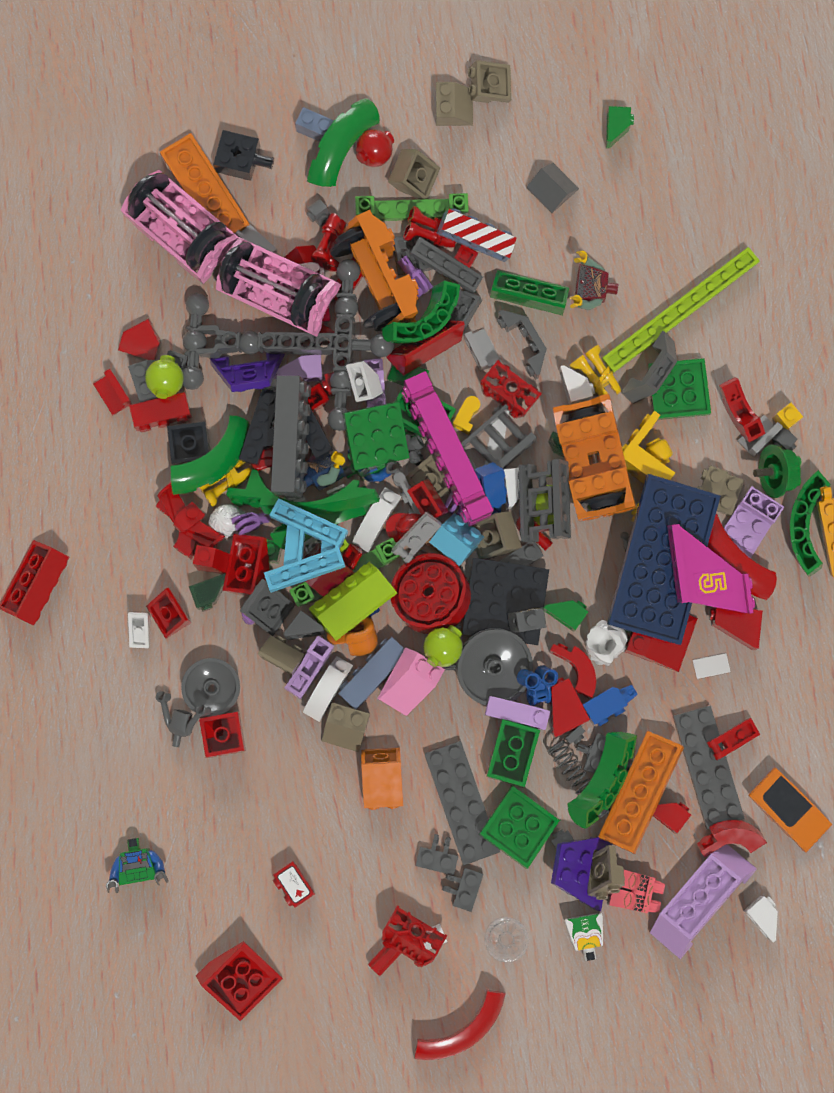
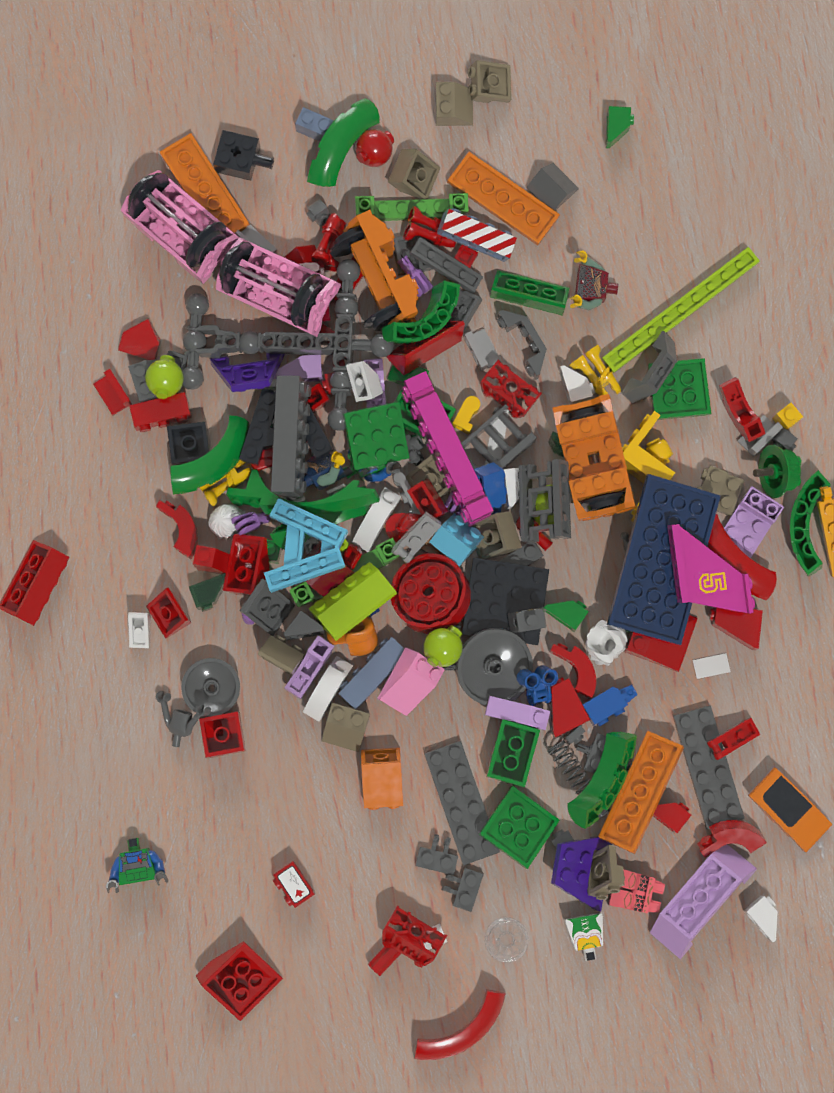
(188, 518): red plate -> none
(503, 198): none -> orange plate

